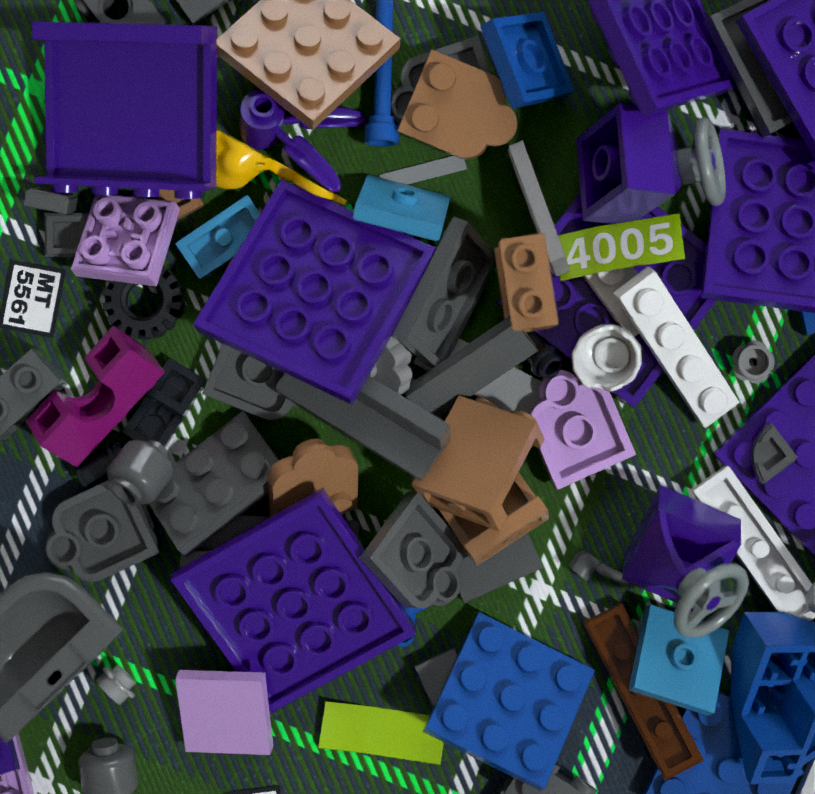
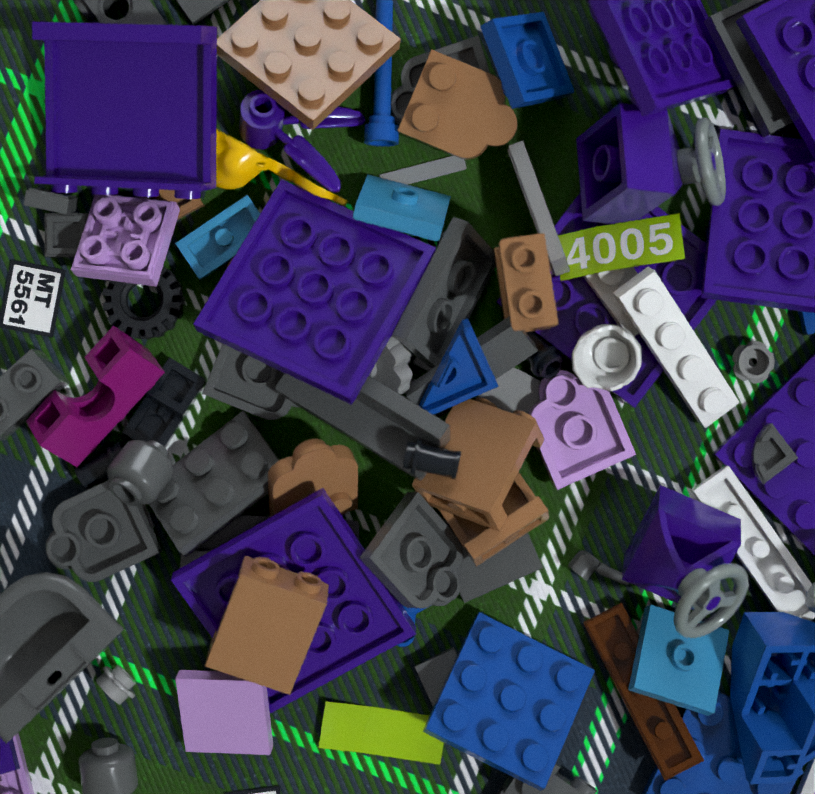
(268, 624): none -> medium nougat panel
(431, 459): none -> black pin
(460, 374): none -> blue tile

